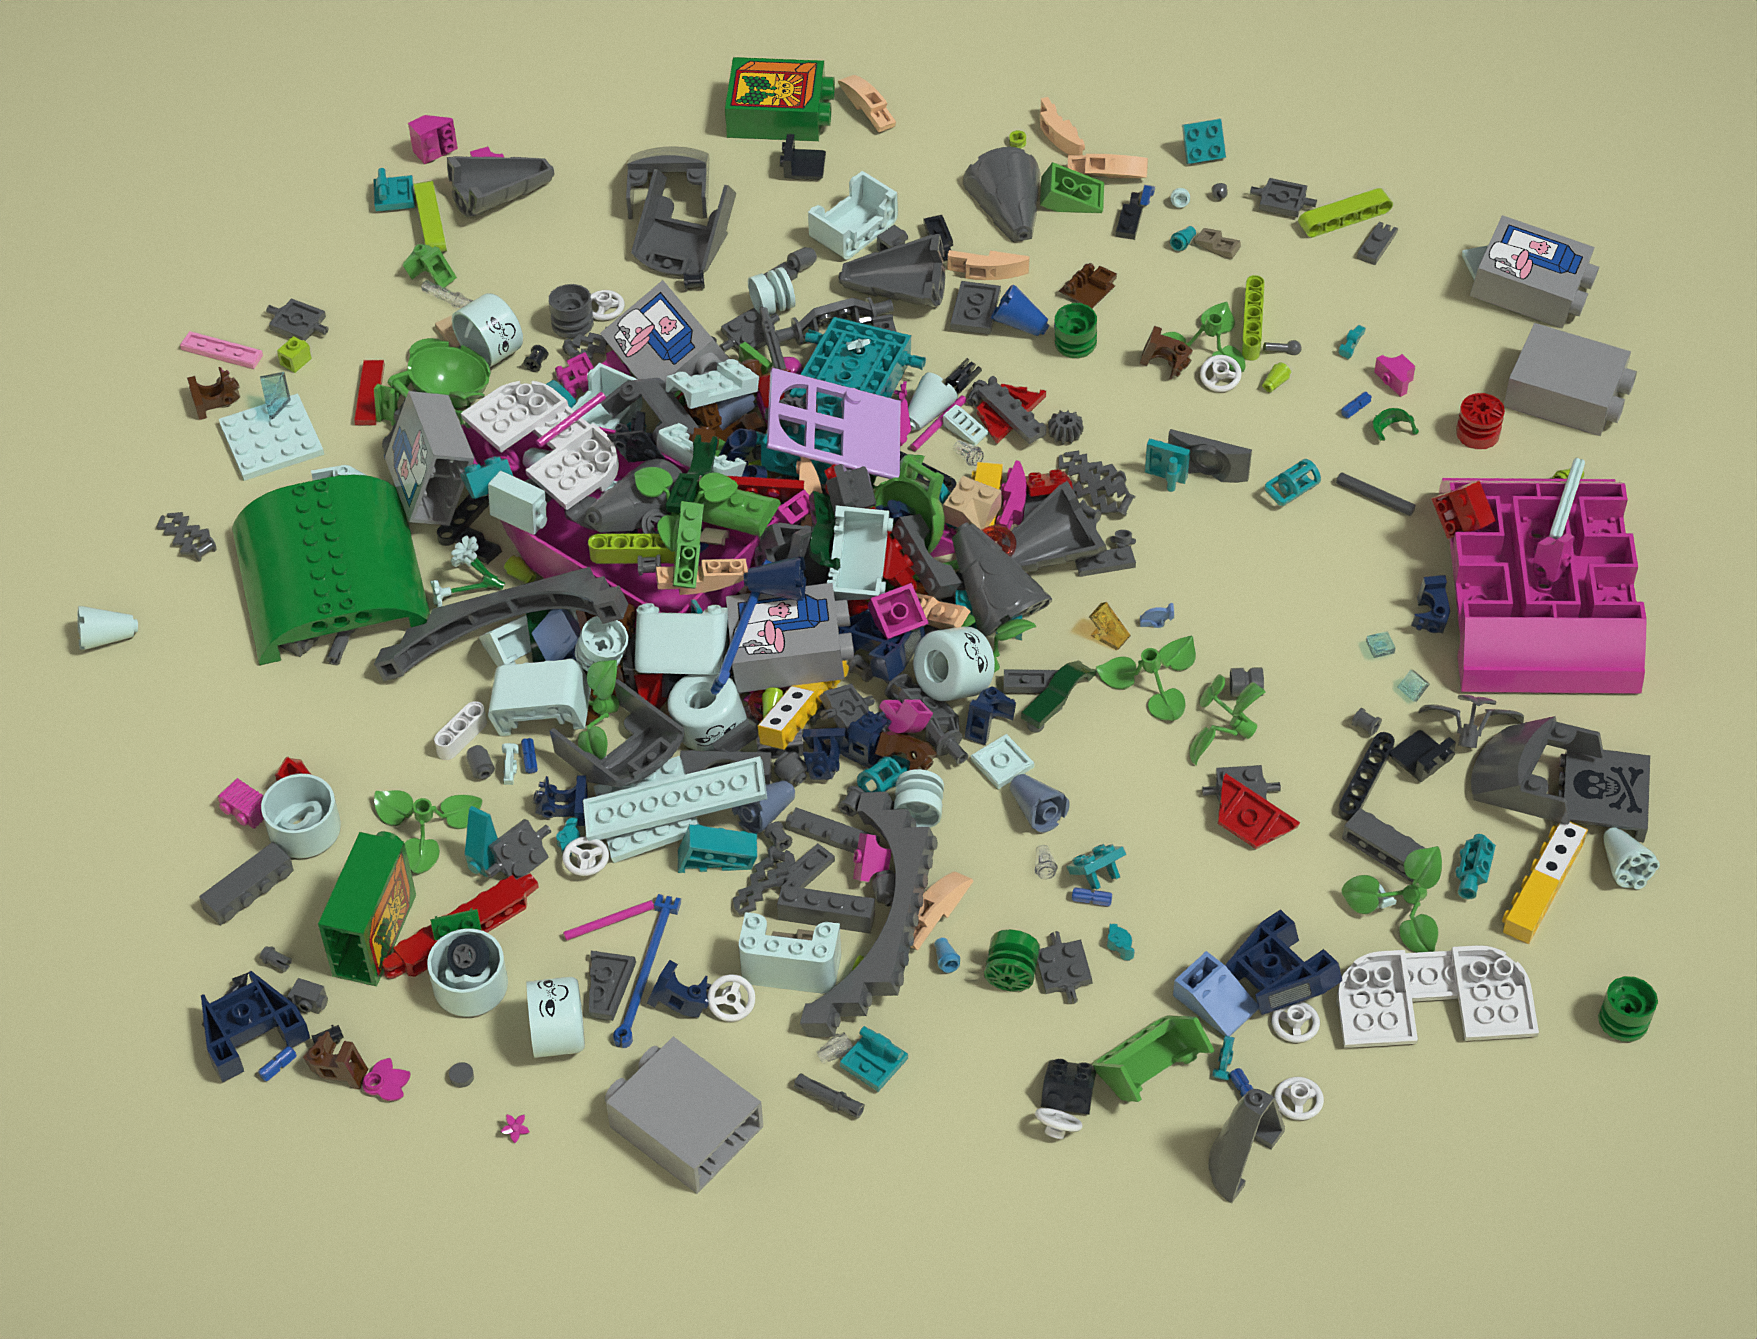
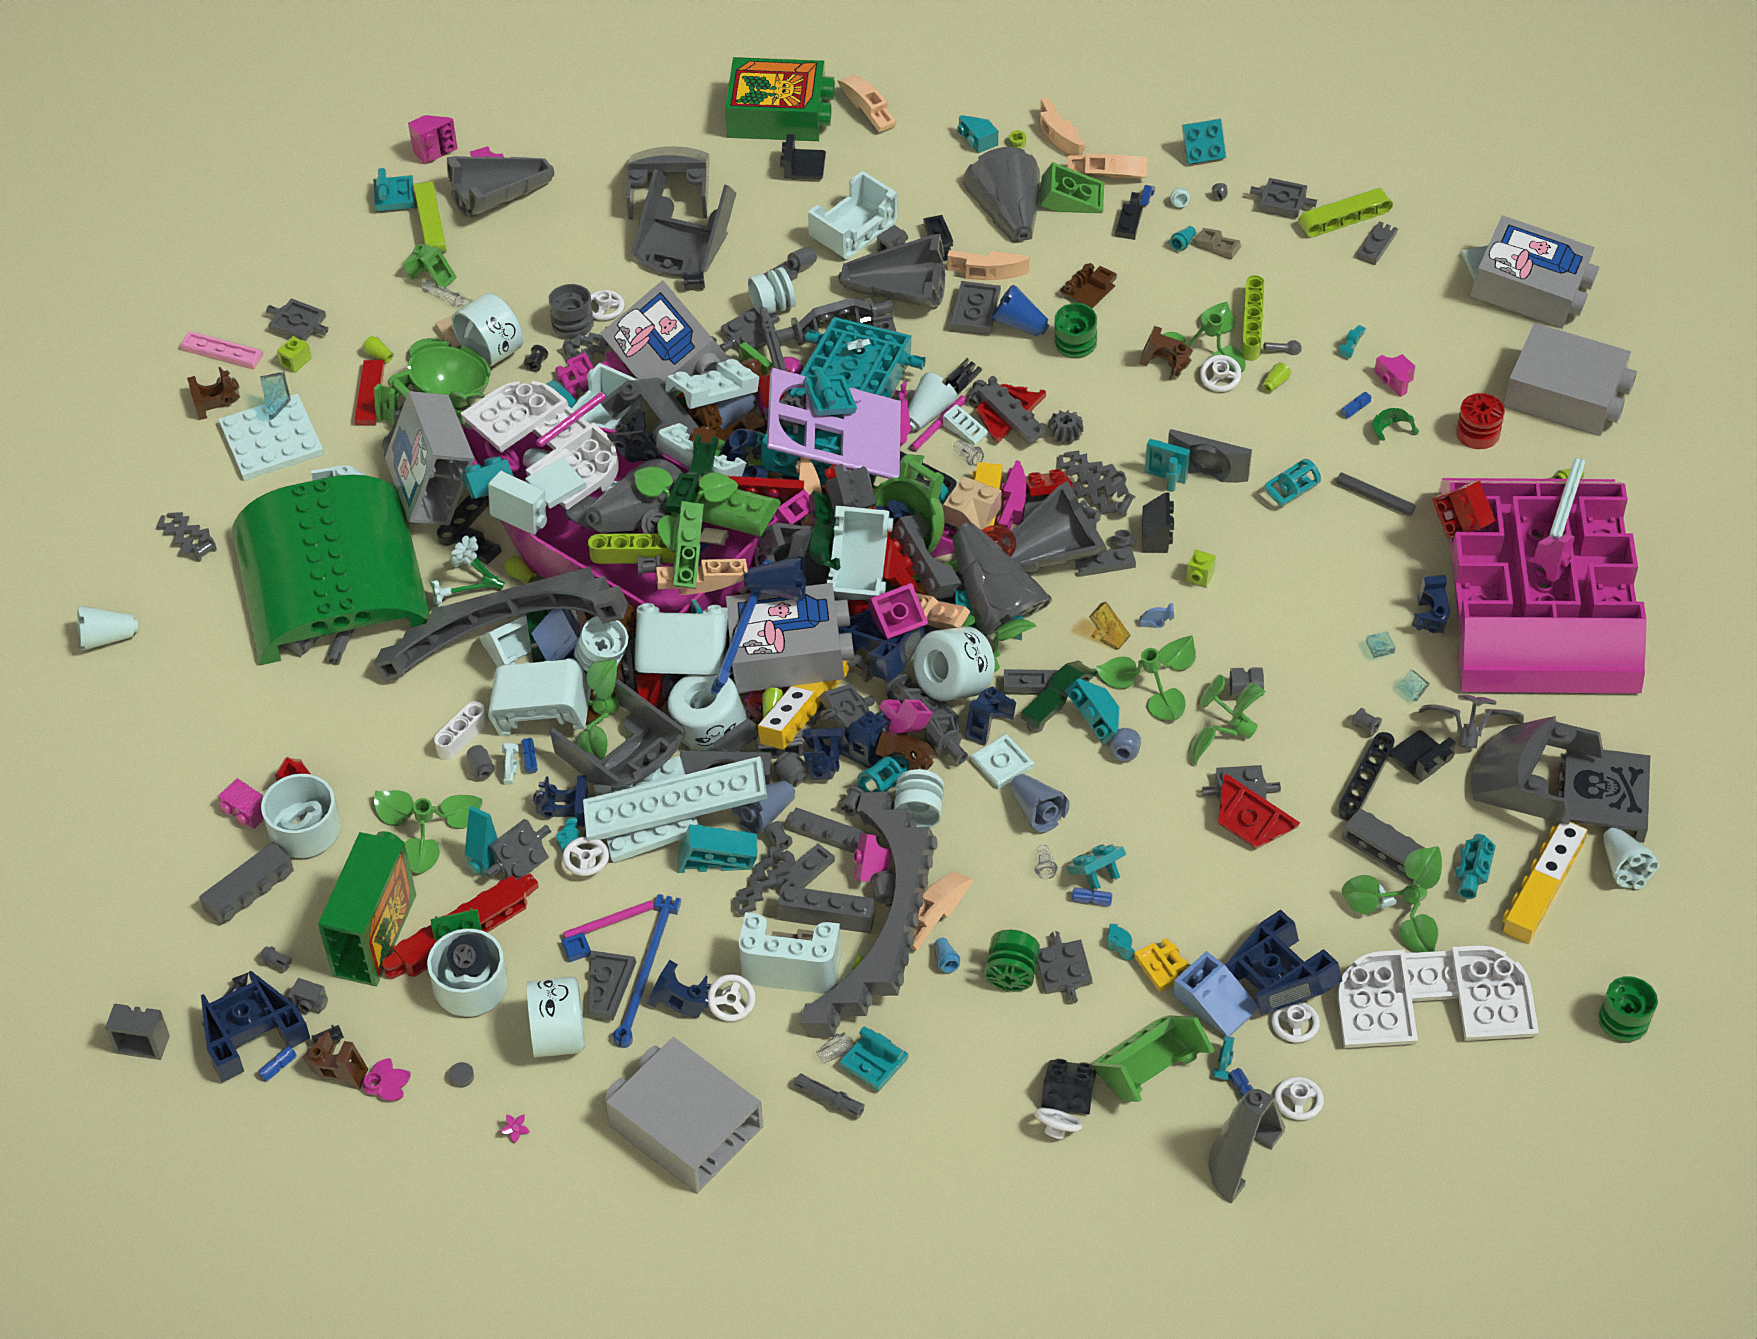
(137, 1032): none -> dark grey piece
(376, 348): none -> lime cone
(557, 481): none -> light aqua tile
(576, 947): none -> blue tile
(829, 394): none -> teal plate
(978, 132): none -> teal slope
(1096, 707): none -> teal slope
(1125, 744): none -> sand blue head
(1157, 524): none -> black slope
(1157, 967): none -> yellow plate
(1200, 568): none -> lime brick

